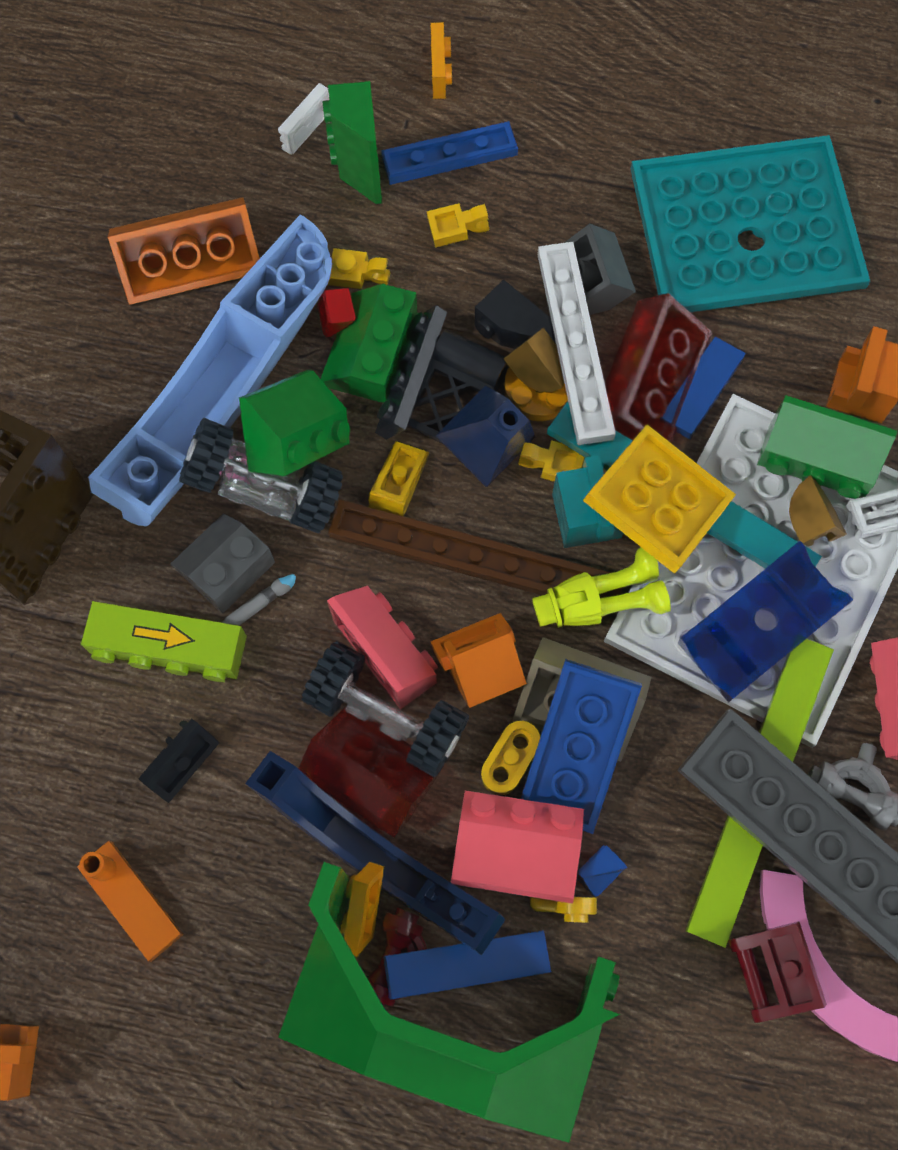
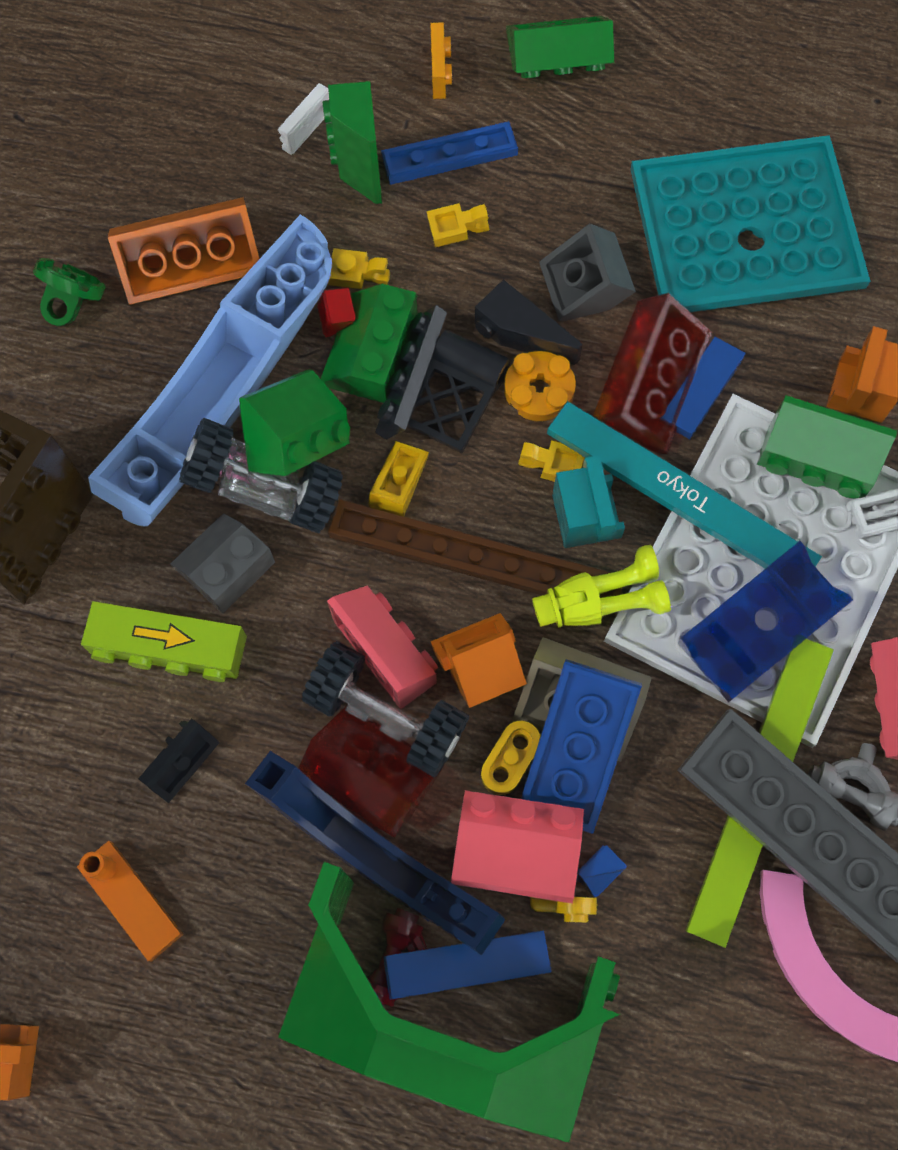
(67, 284): none -> green tile
(254, 605): light grey piece -> none
(361, 916): light orange plate -> none
(487, 434): dark blue slope -> none
(537, 363): pearl gold brick -> none
(561, 45): none -> green slope
(576, 344): white plate -> none
(659, 498): yellow plate -> none
(789, 969): dark red plate -> none
(814, 514): pearl gold brick -> none

